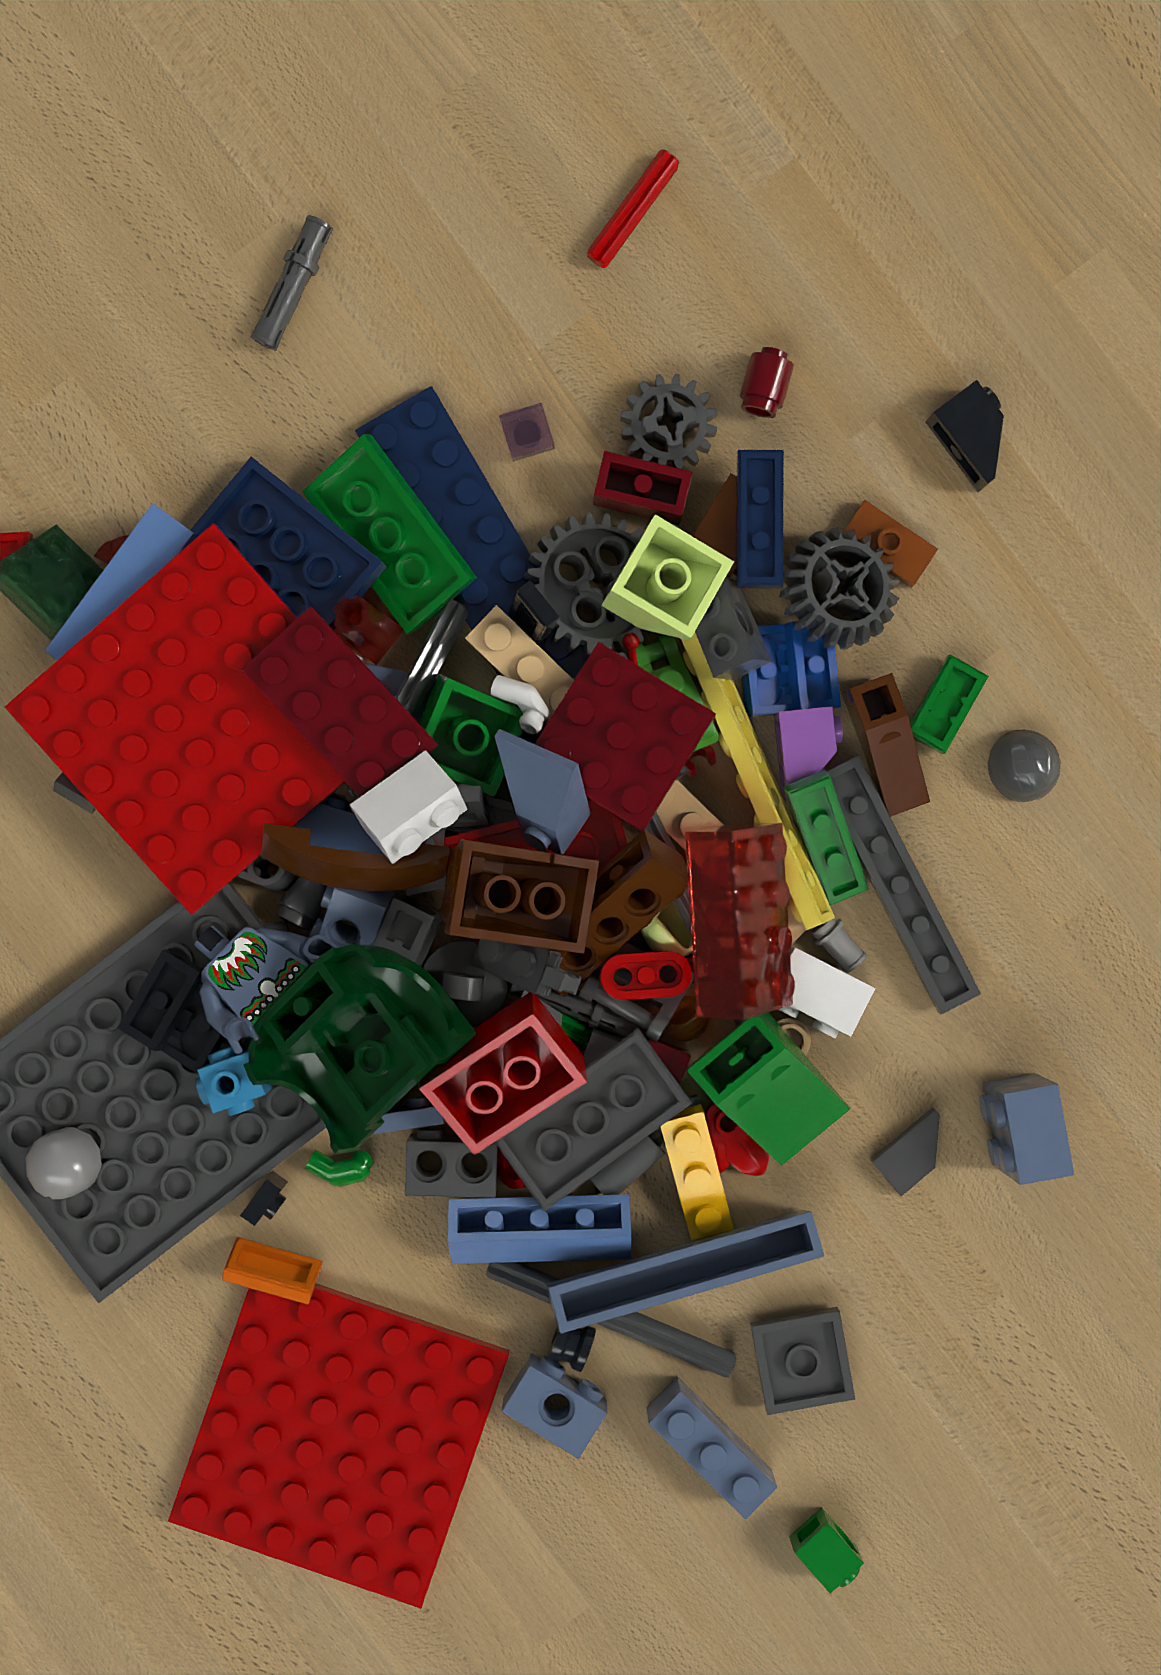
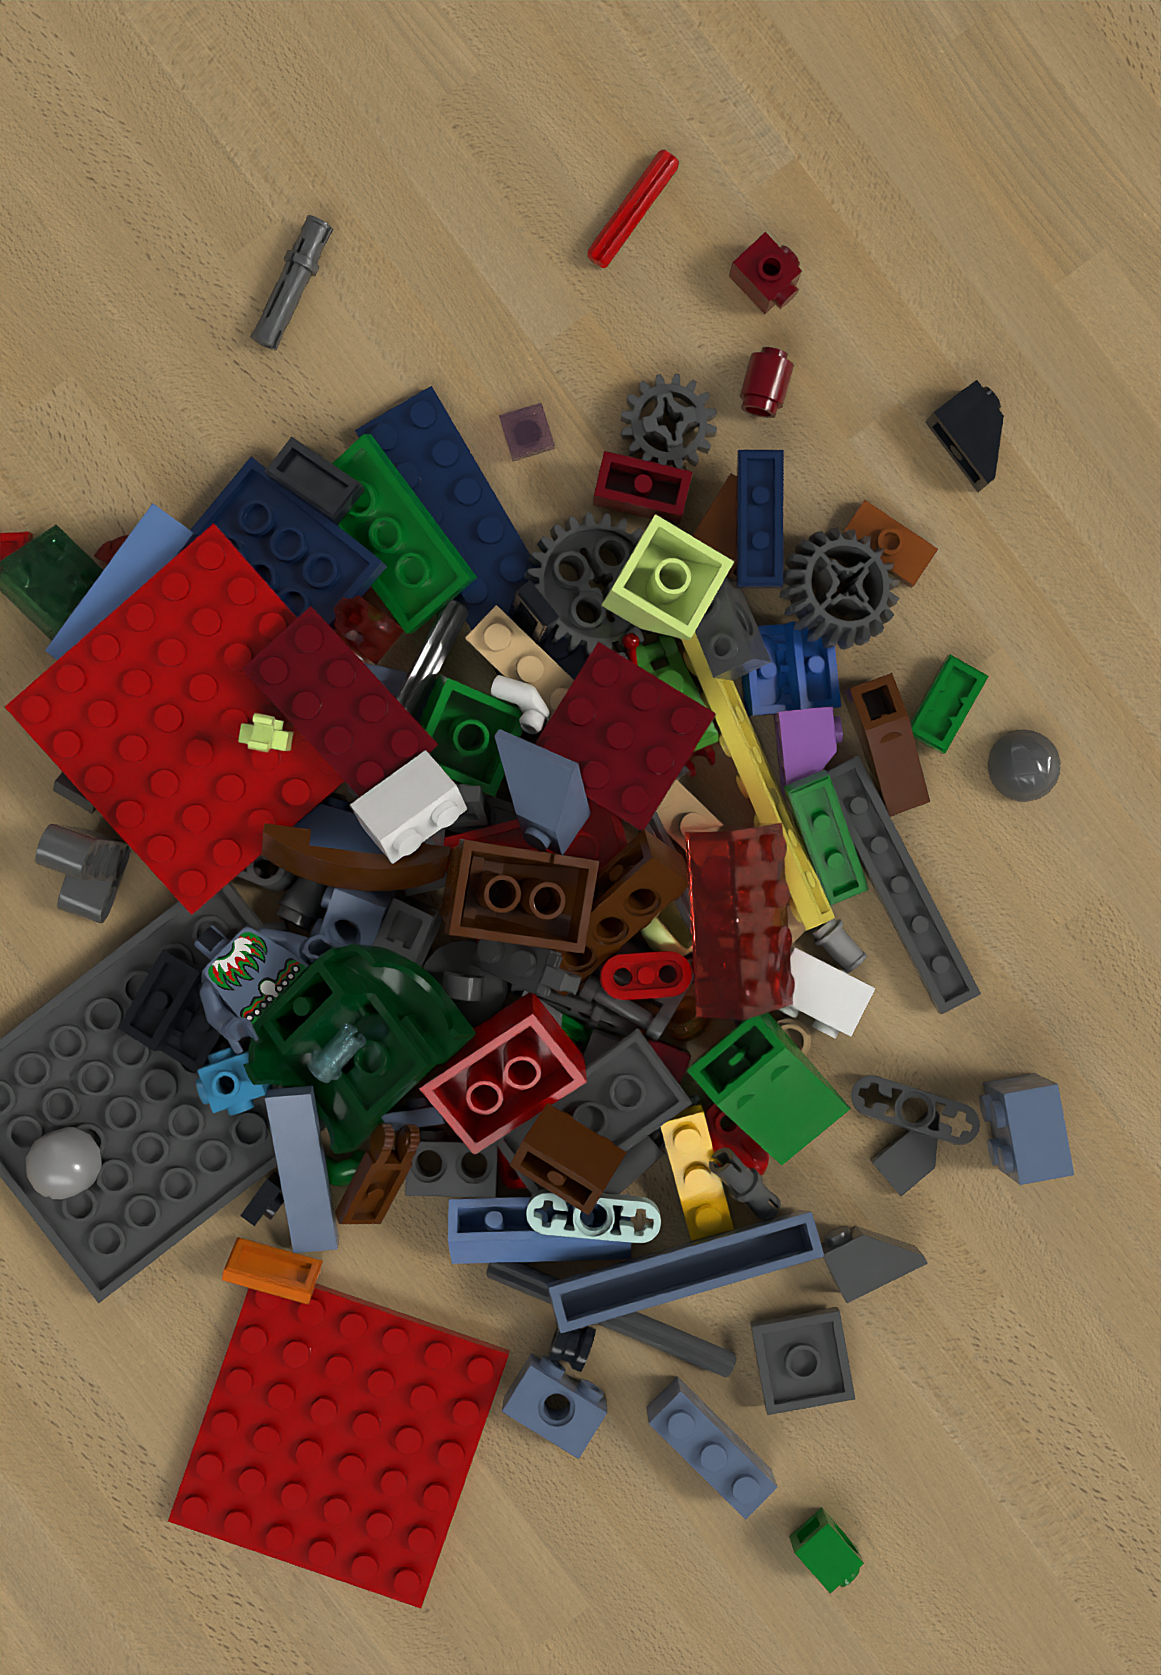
(91, 866): none -> dark grey beam
(265, 734): none -> yellowish green plate
(302, 1169): none -> sand blue tile
(314, 480): none -> black tile
(336, 1053): none -> clear light blue pin
(379, 1175): none -> reddish brown hinge
(567, 1158): none -> reddish brown brick
(604, 1232): none -> light aqua beam
(744, 1184): none -> dark grey pin
(767, 273): none -> dark red brick
(867, 1260): none -> dark grey slope
(951, 1109): none -> dark grey beam

